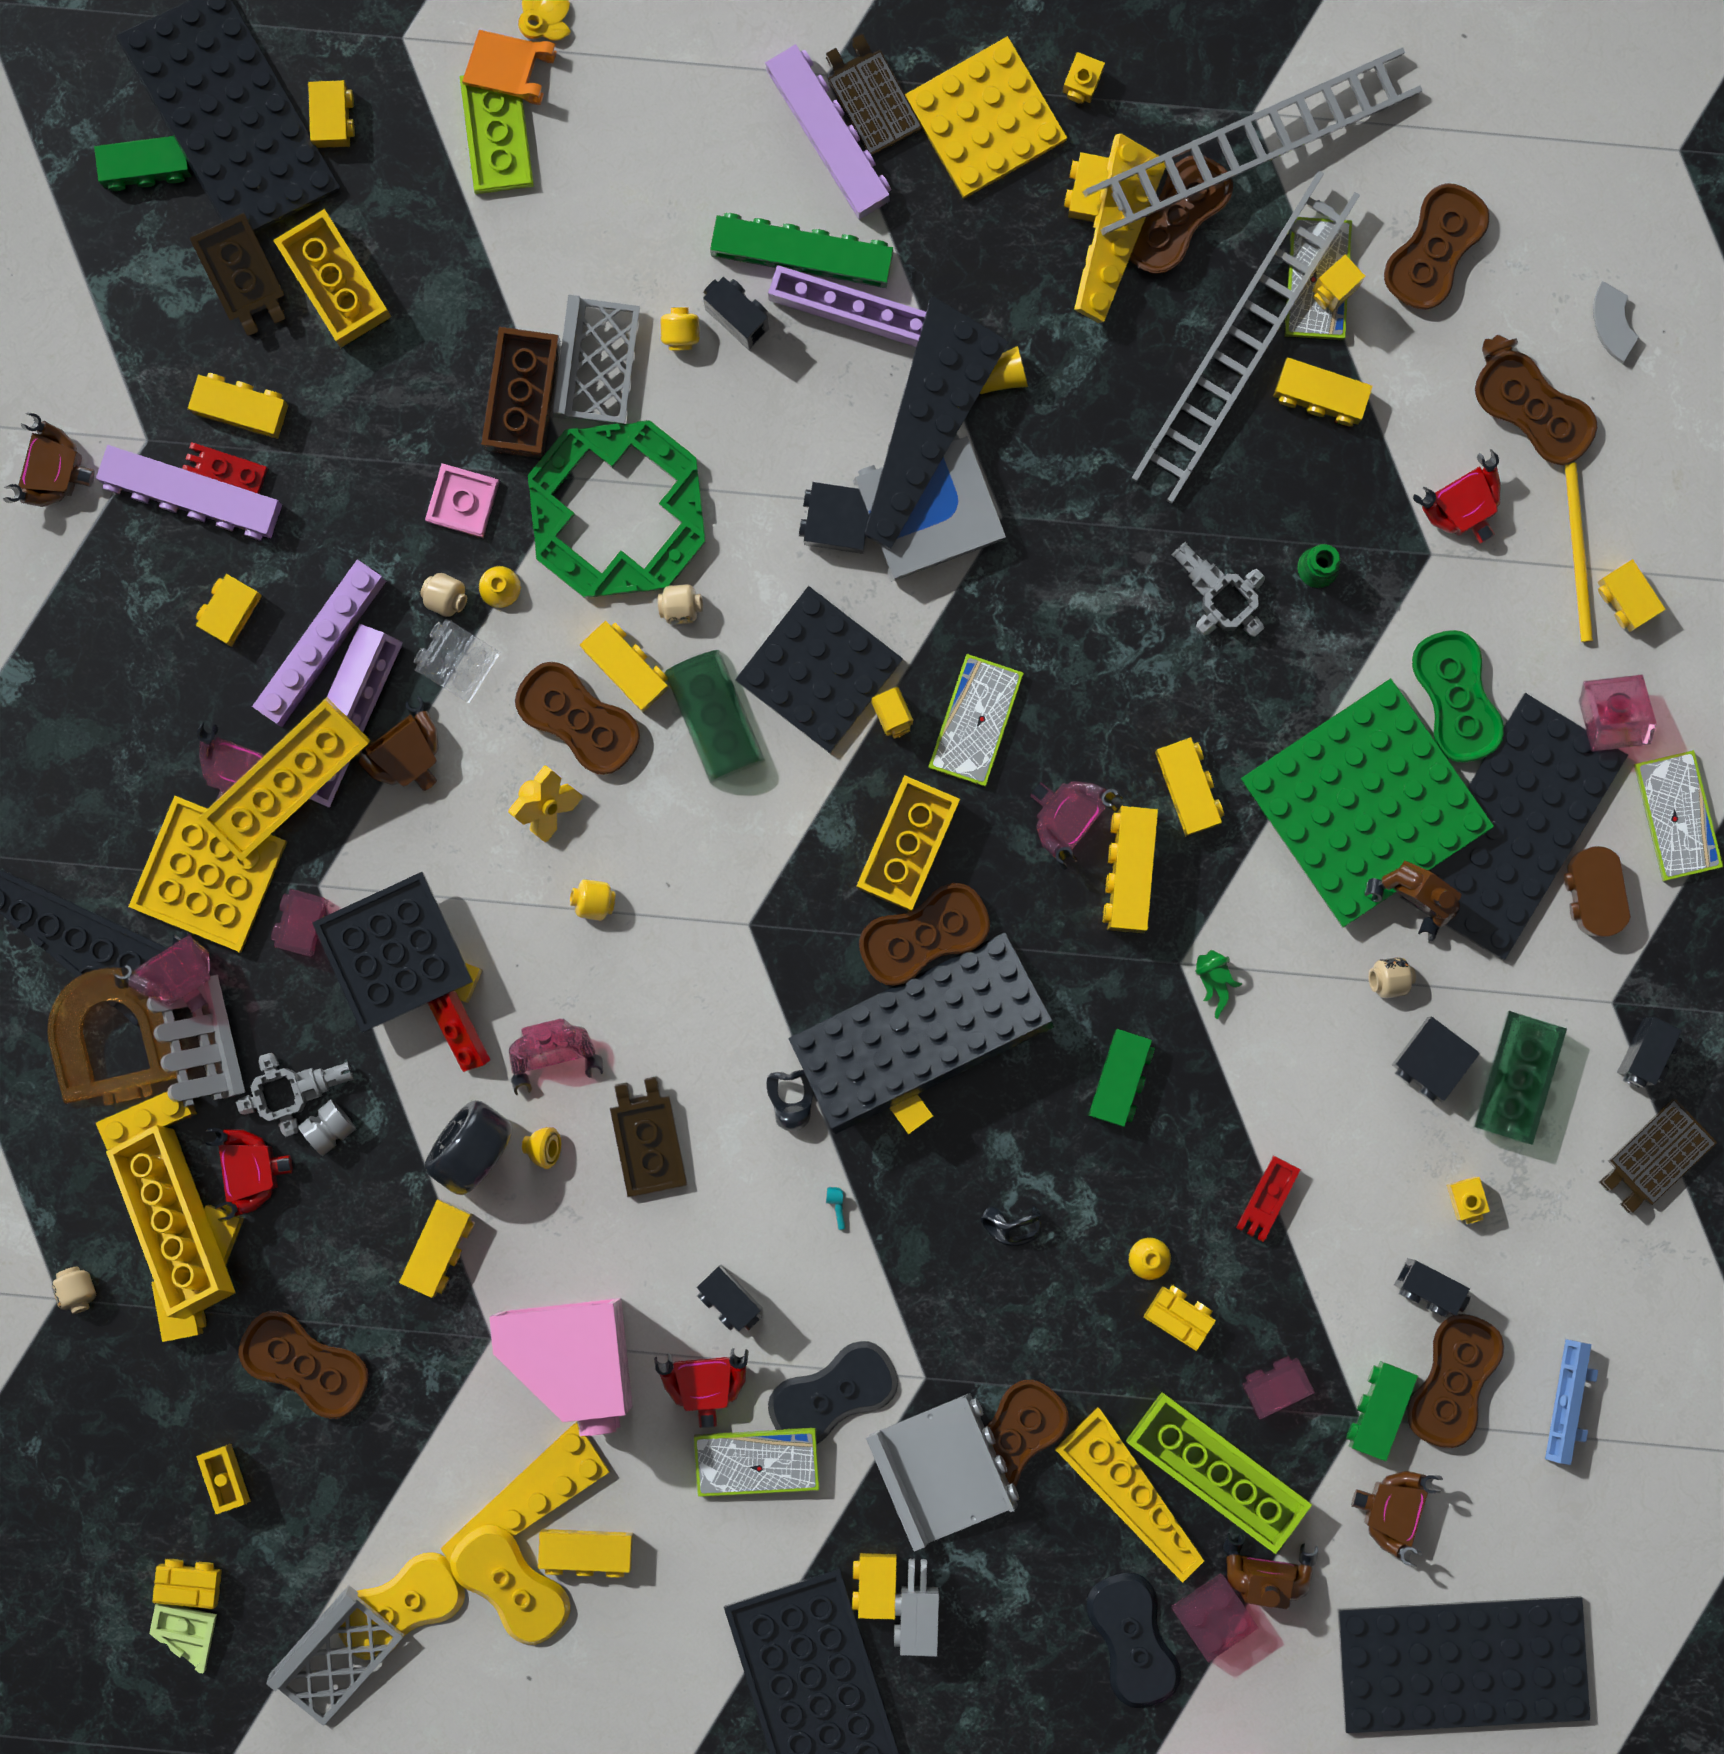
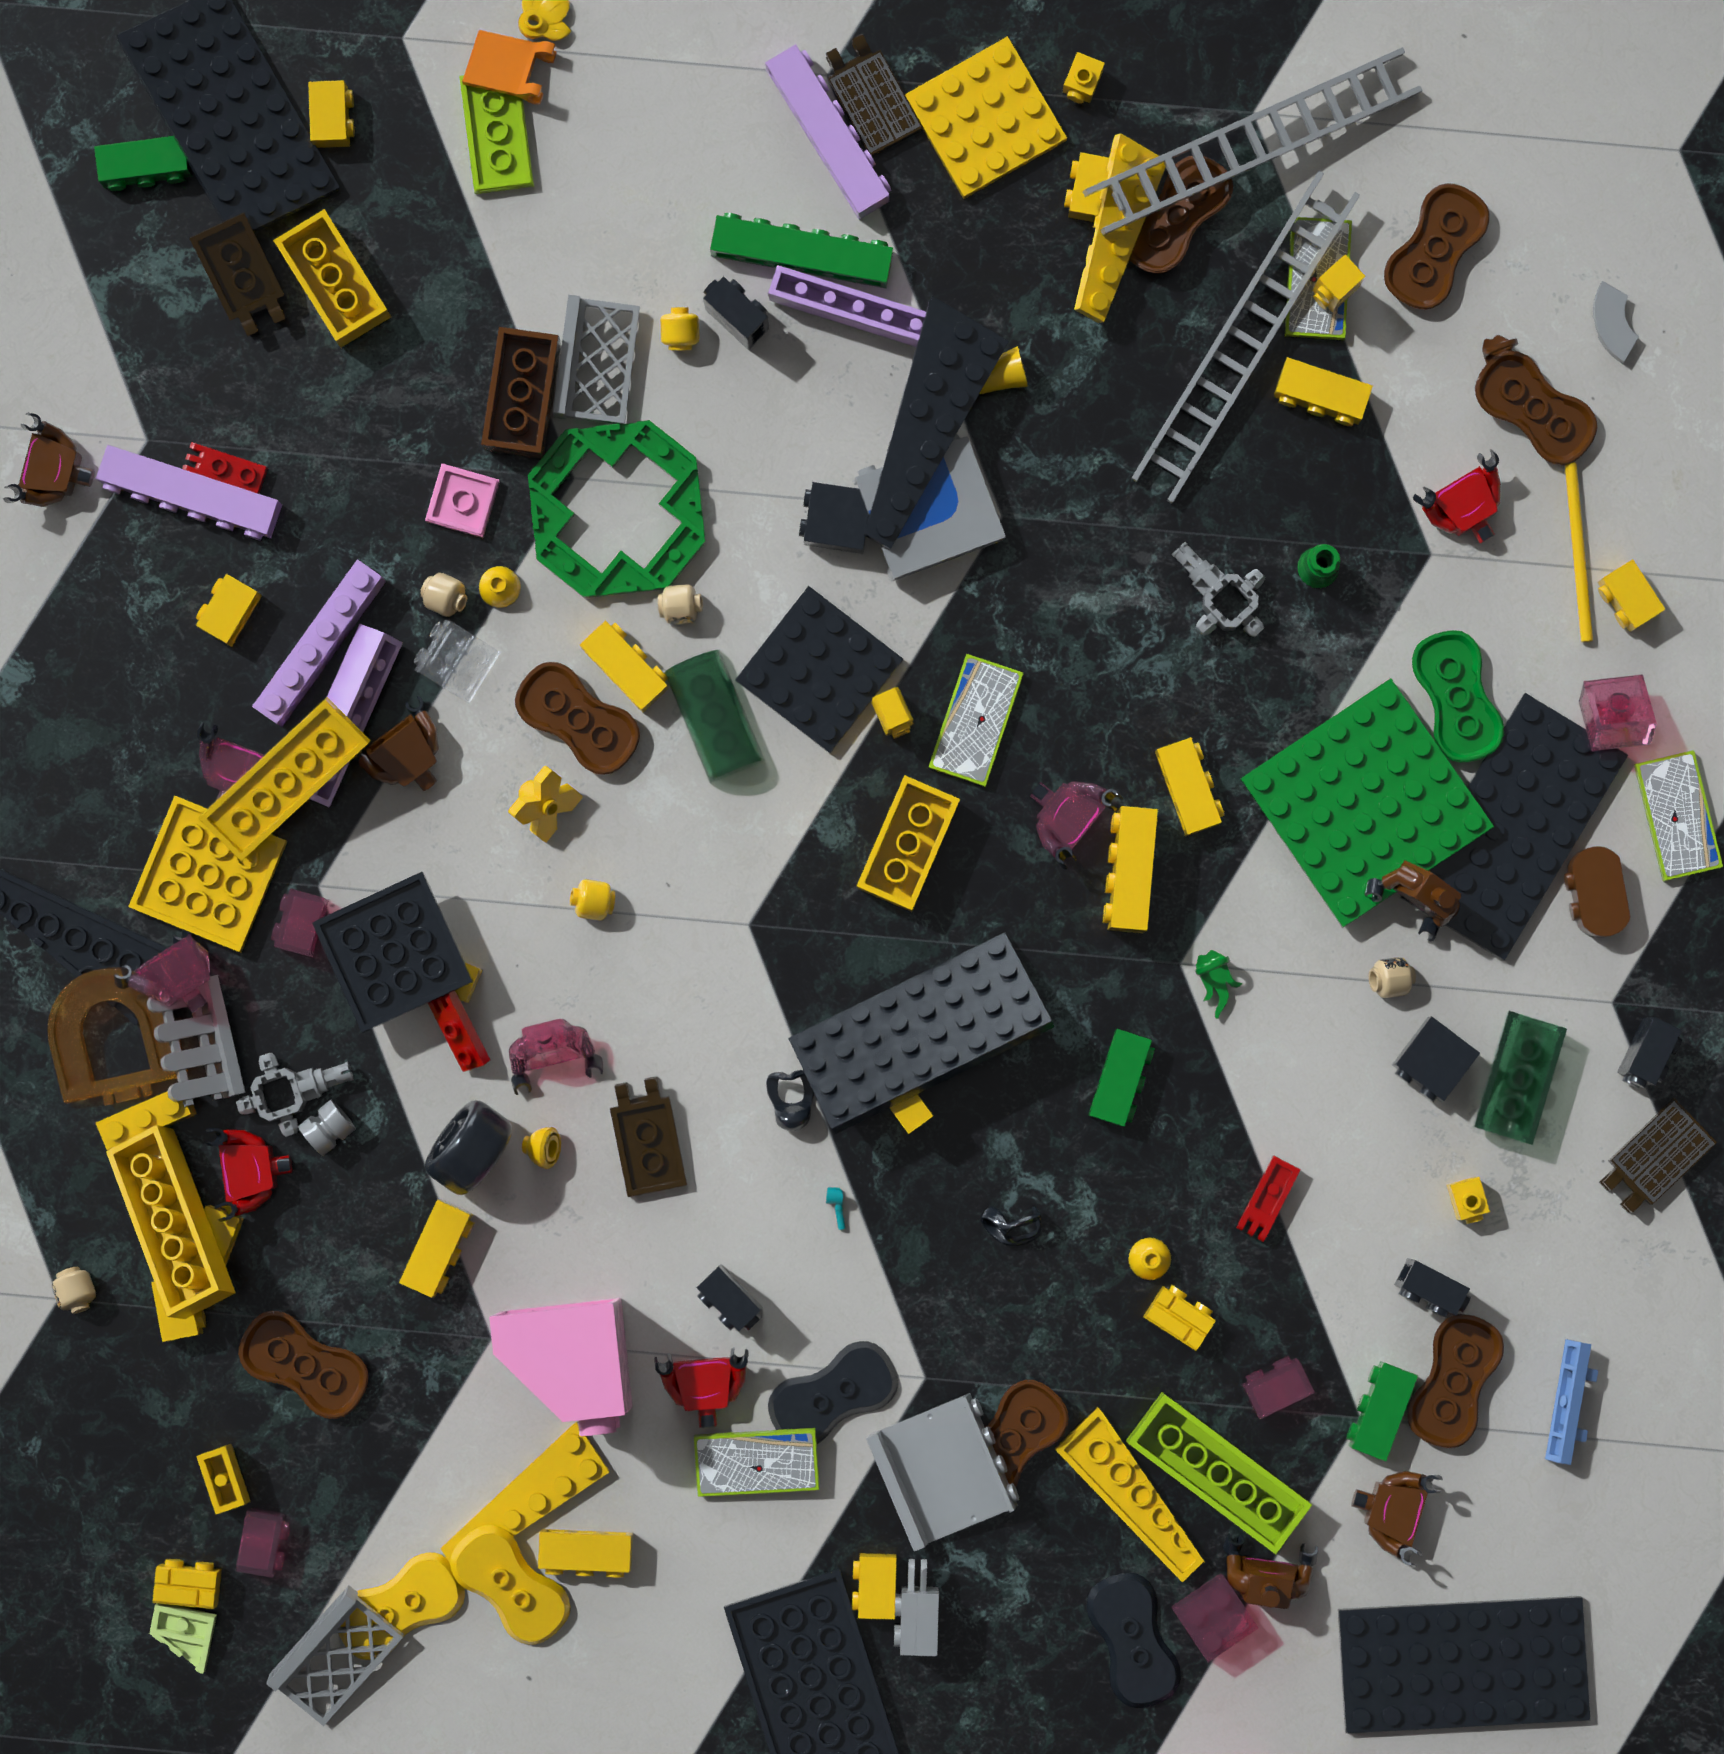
(238, 405): yellow brick -> none
(262, 1542): none -> clear pink brick
(945, 924): reddish brown plate -> none

